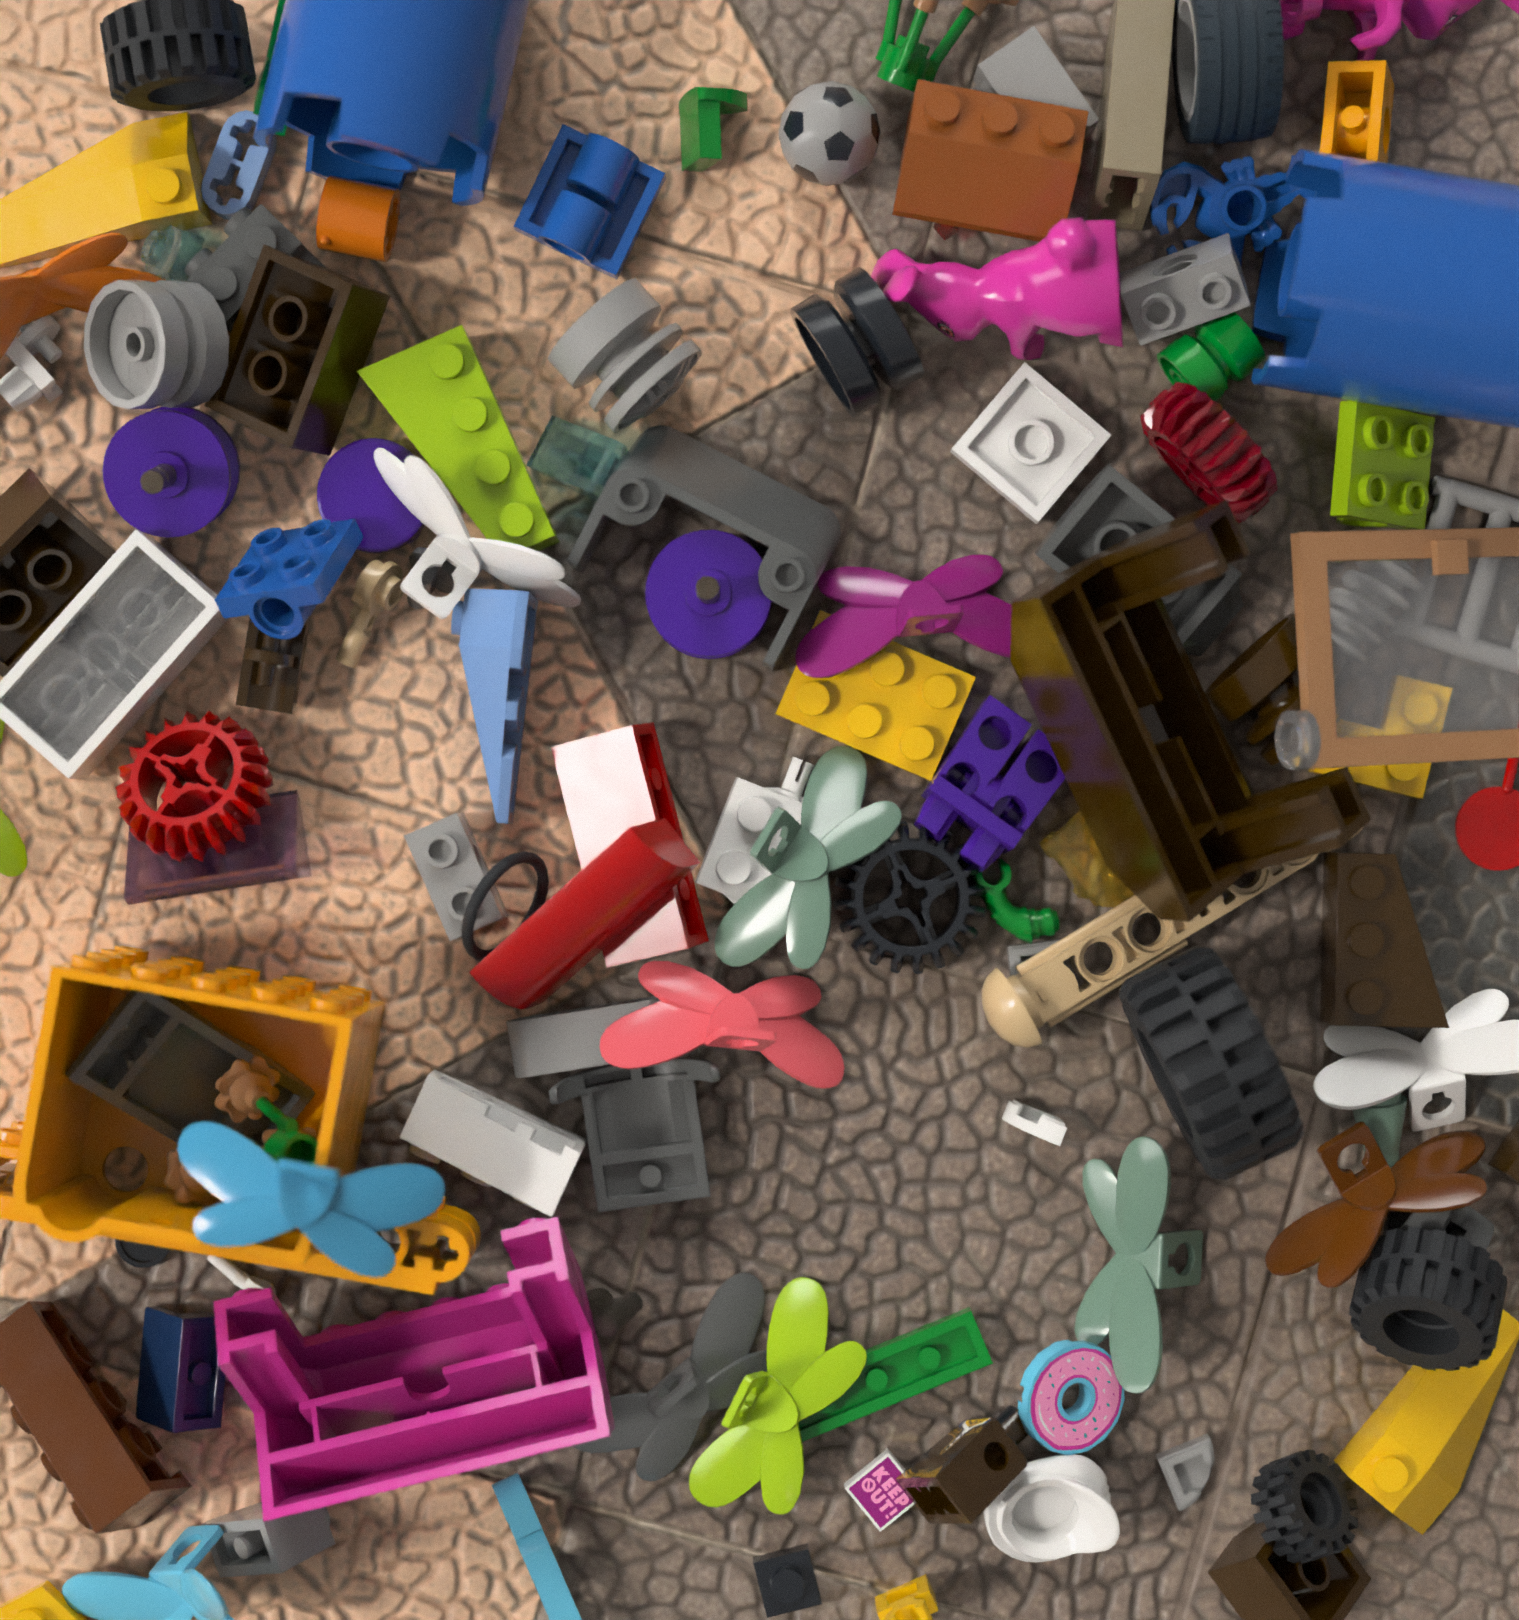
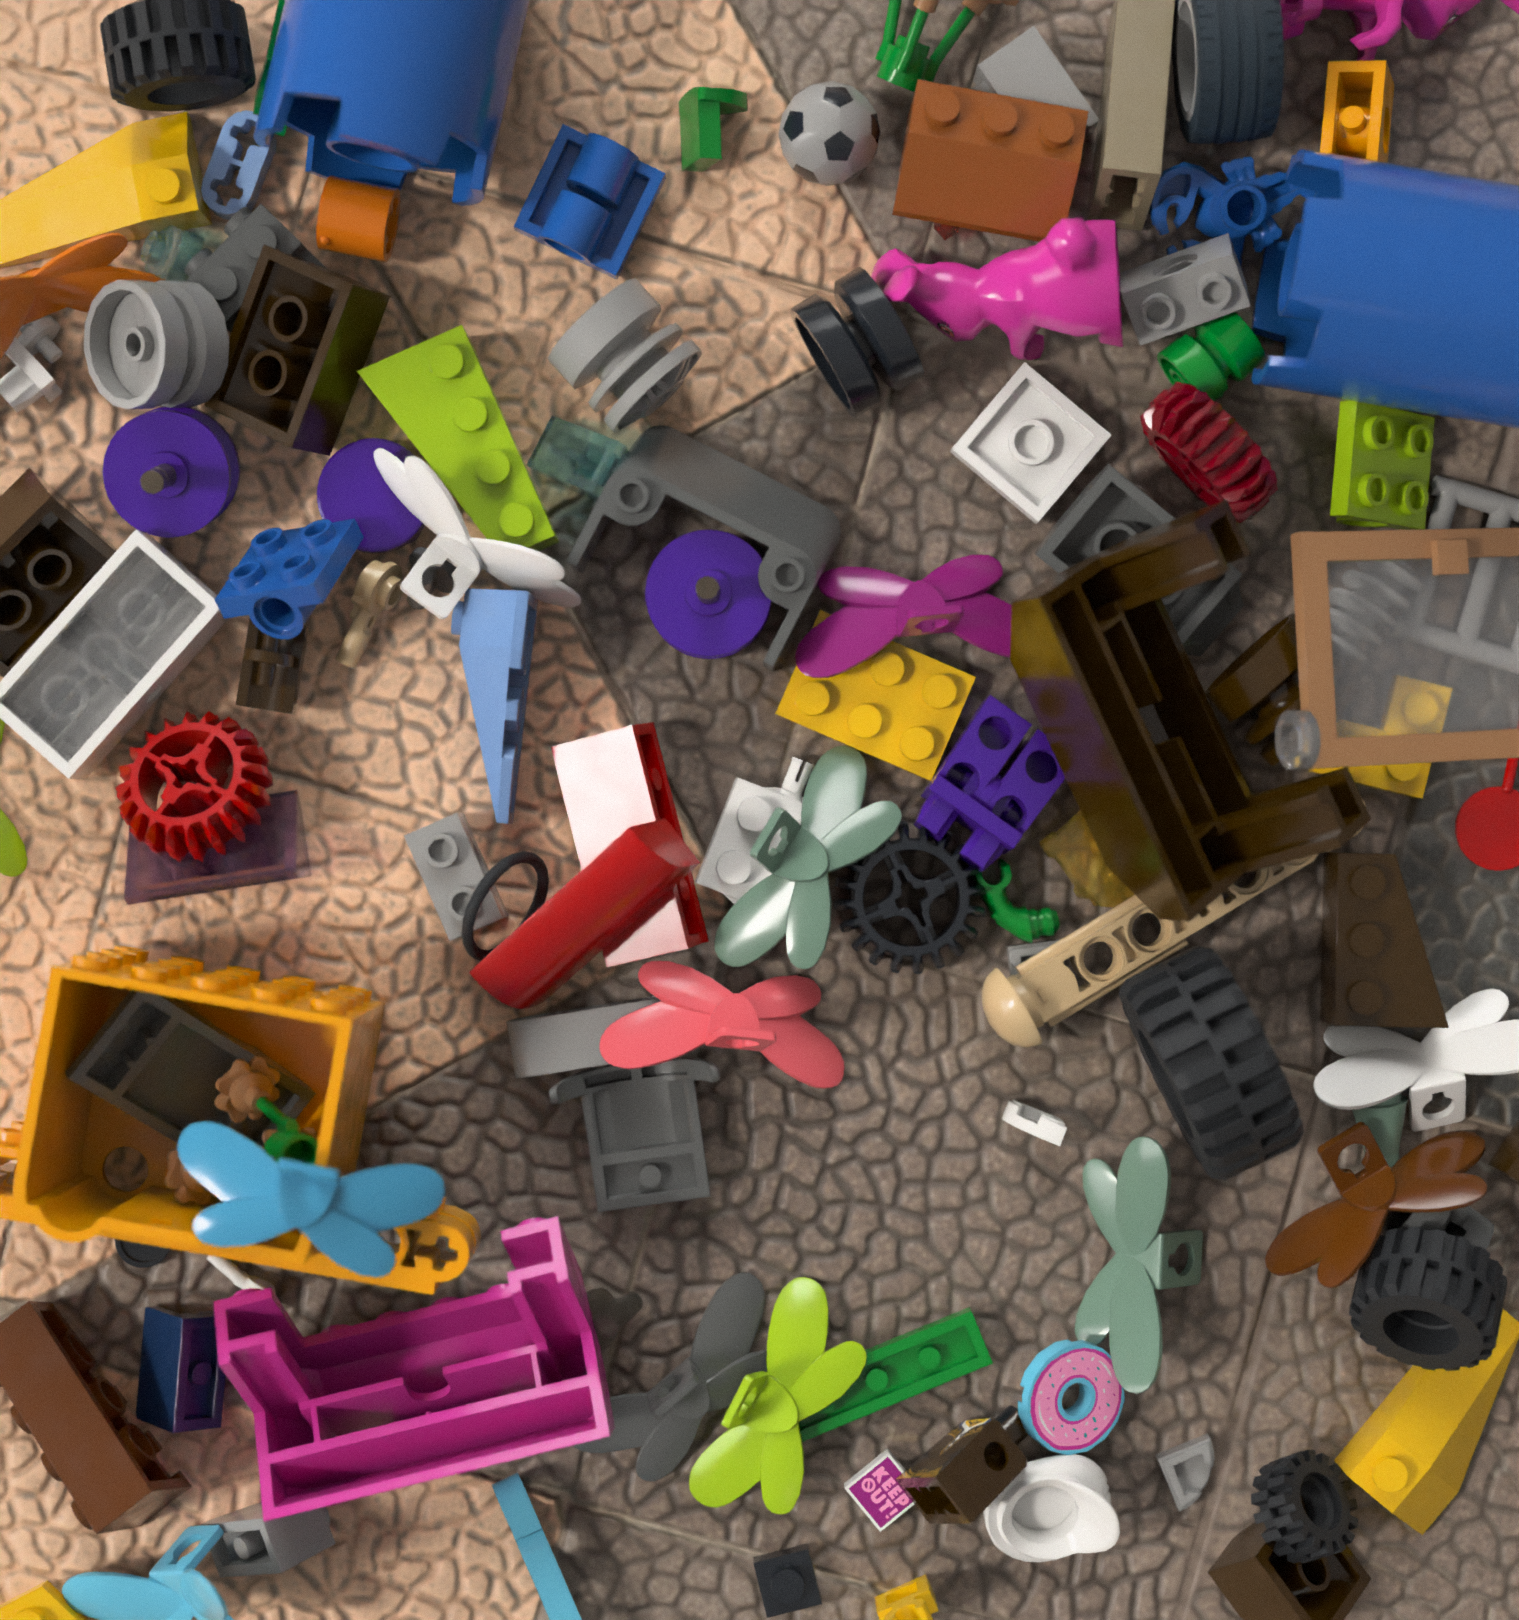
(492, 1142): white wedge -> none

